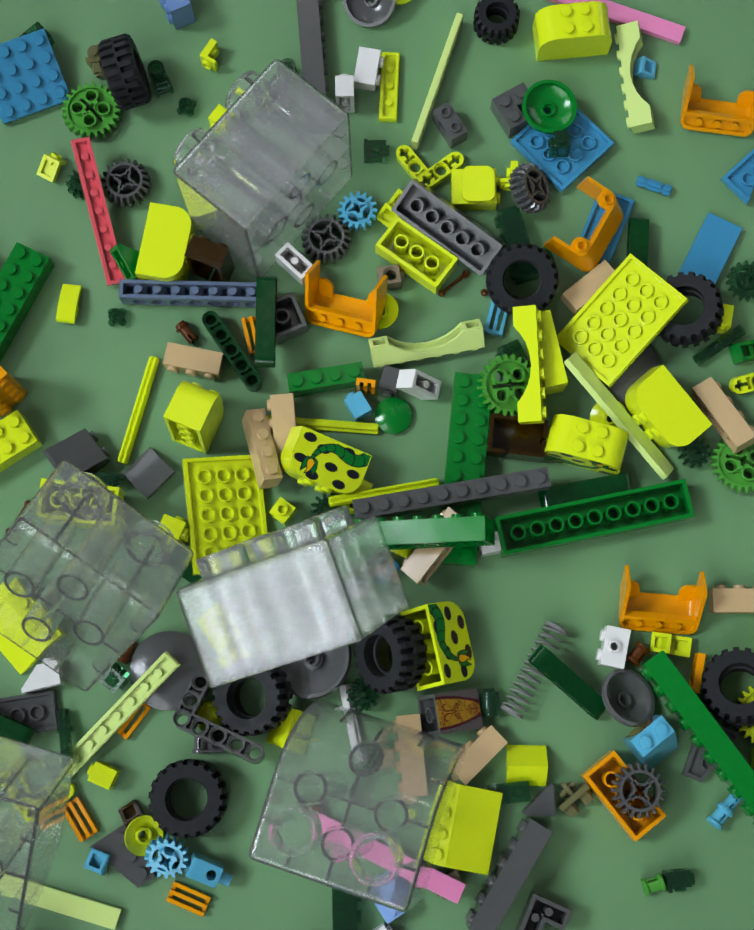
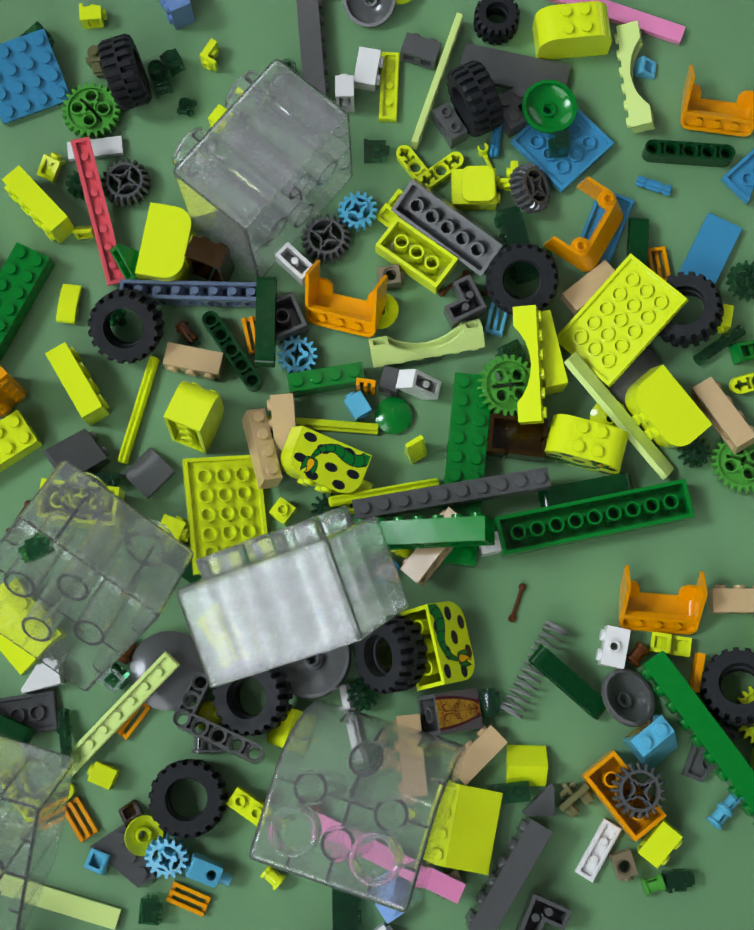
(35, 548): none -> clear green brick
(38, 205): none -> neon yellow brick
(77, 383): none -> neon yellow brick
(83, 232): none -> neon yellow slope
(92, 16): none -> neon yellow brick
(102, 147): none -> white tile
(108, 342): none -> black tyre
(150, 909): none -> clear green brick
(169, 59): none -> clear green brick
(246, 805): none -> neon yellow brick
(273, 877): none -> neon yellow bush
(305, 356): none -> medium azure gear
(416, 449): none -> neon yellow slope
(420, 51): none -> dark grey brick
(468, 303): none -> dark grey brick
(475, 98): none -> black tyre
(484, 153): none -> neon yellow hand
(495, 142): none -> dark azure axle
(512, 69): none -> dark grey tile
(512, 618): none -> reddish brown hinge
(598, 850): none -> white tile
(621, 855): none -> dark tan brick
(655, 250): none -> light orange tile
(659, 843): none -> neon yellow brick
(695, 148): none -> dark green beam

